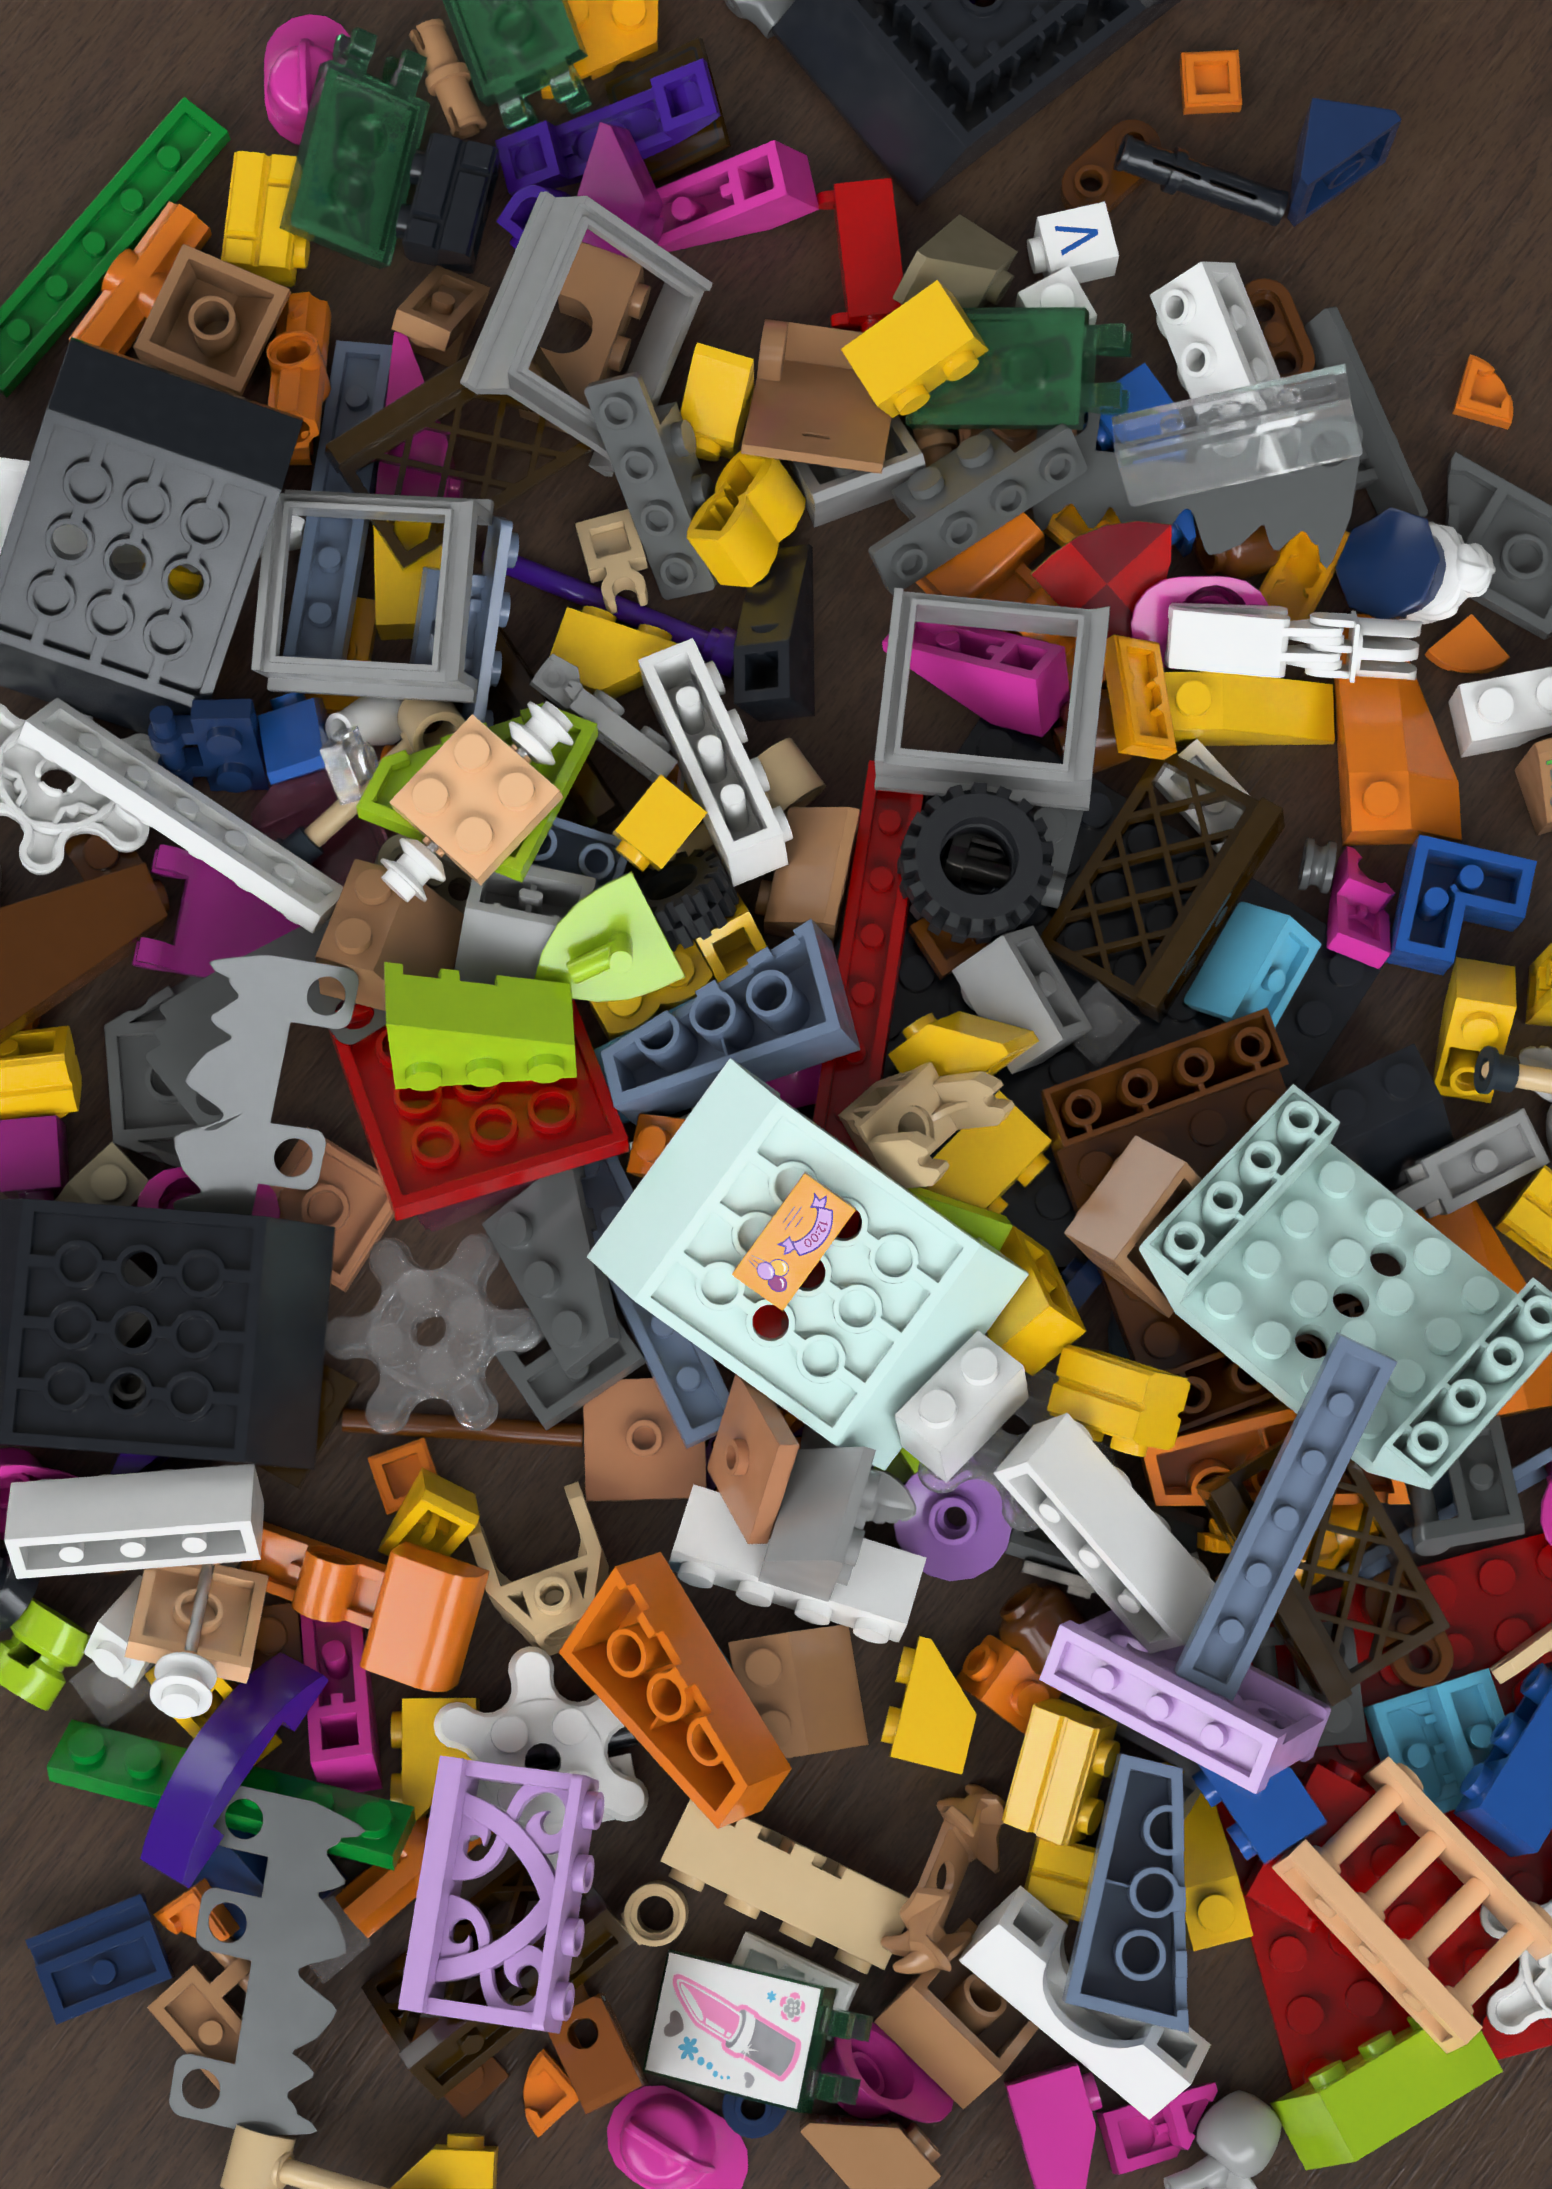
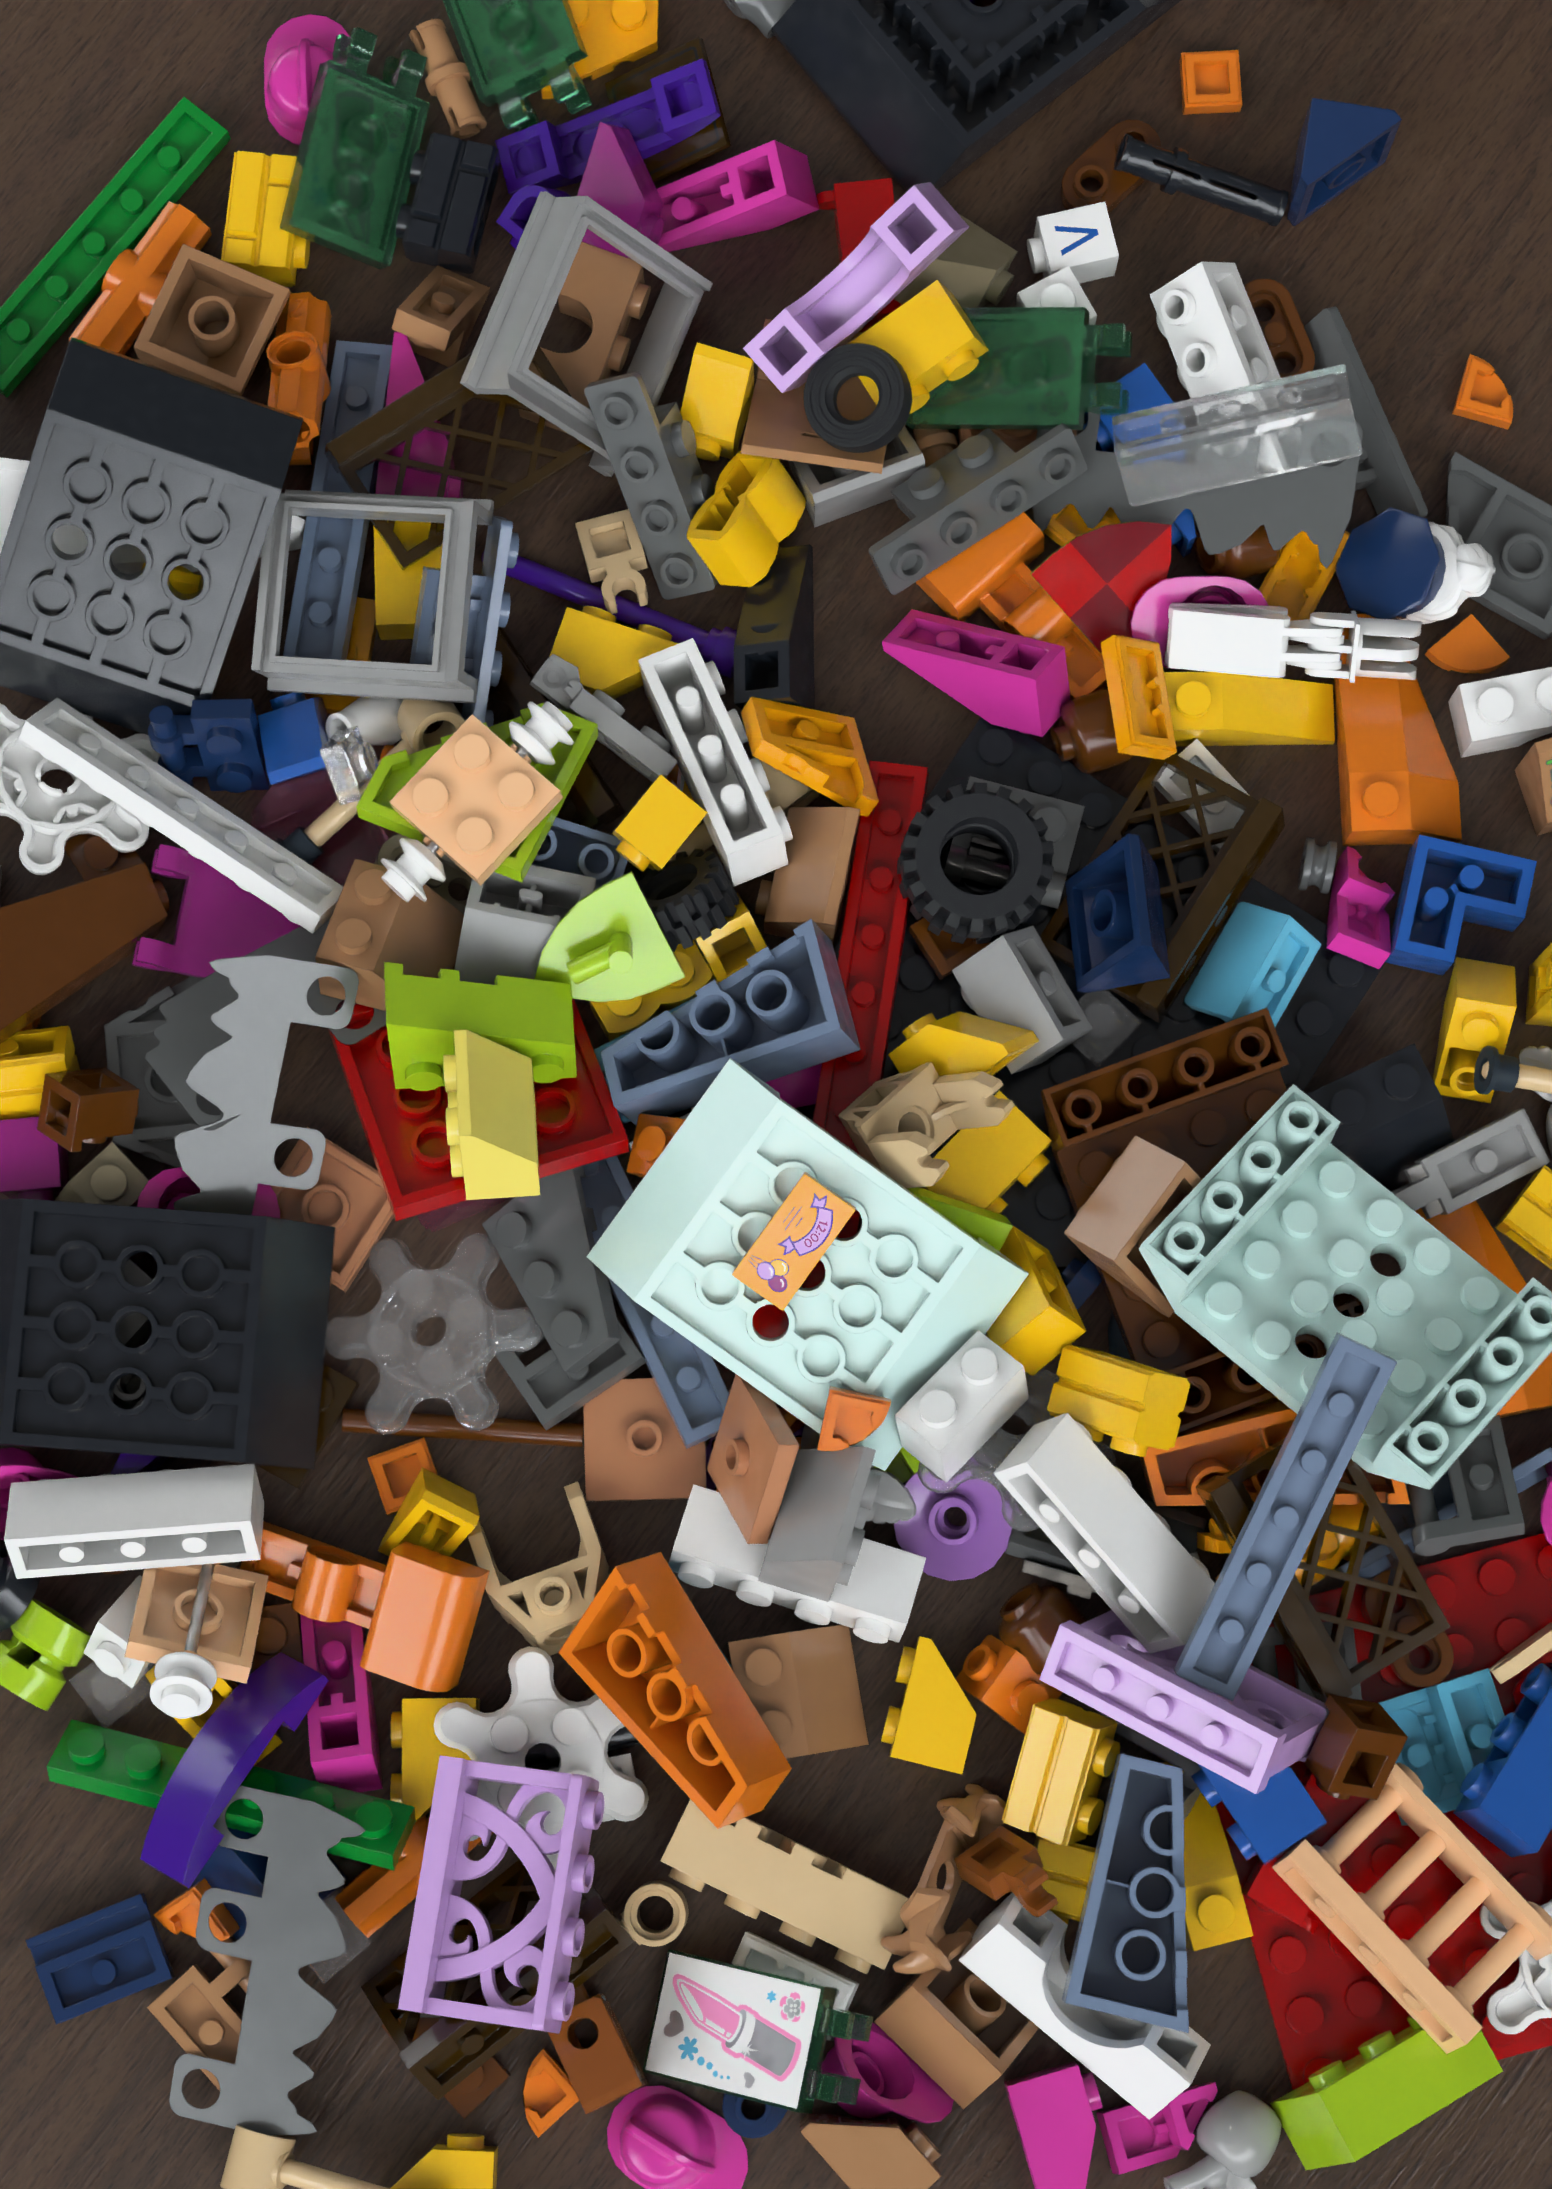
(86, 1107): none -> reddish brown brick
(491, 1118): none -> light yellow slope
(813, 749): none -> light orange wing
(832, 373): none -> black tyre
(850, 1418): none -> orange tile
(866, 281): none -> lavender arch
(1006, 1865): none -> dark orange plate
(1038, 782): light grey piece -> none
(1117, 919): none -> dark blue slope
(1355, 1748): none -> reddish brown brick

